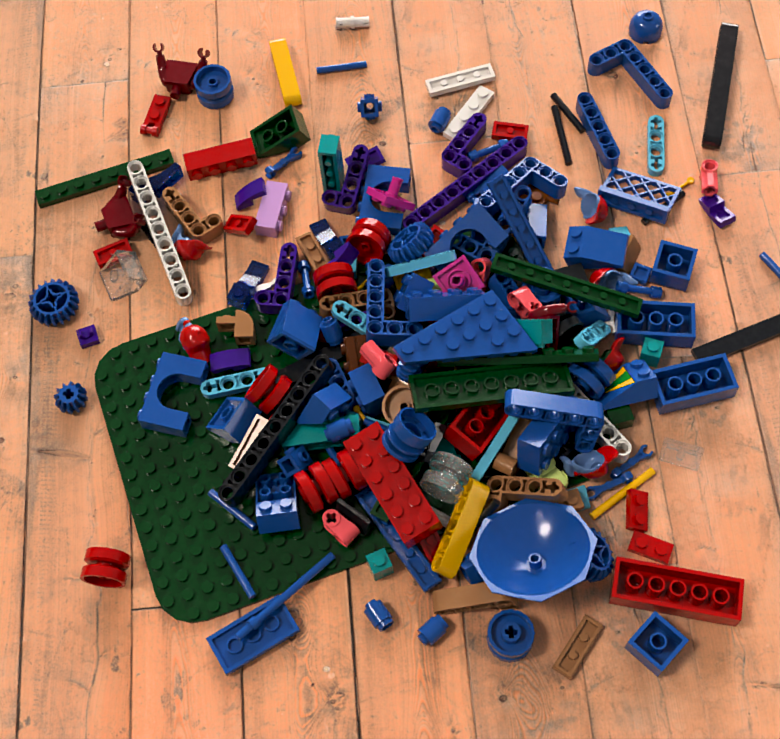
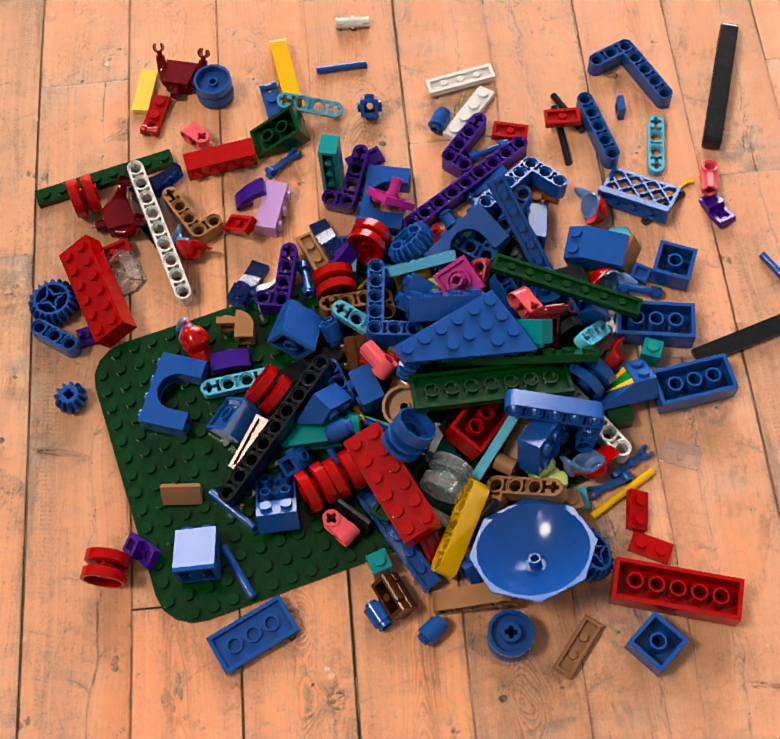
(50, 333): none -> blue beam
(82, 196): none -> red wheel
(97, 291): none -> red brick
(141, 550): none -> dark purple slope
(145, 91): none -> light yellow tile
(181, 494): none -> medium nougat slope
(196, 136): none -> coral piece
(197, 554): none -> slope
(255, 621): blue bar -> none
(270, 99): none -> blue plate
(310, 101): none -> medium azure beam
(394, 596): none -> reddish brown brick
(447, 218): none -> blue bush
(562, 117): none -> red plate
(620, 107): none -> blue tile
(645, 26): blue cylinder -> none

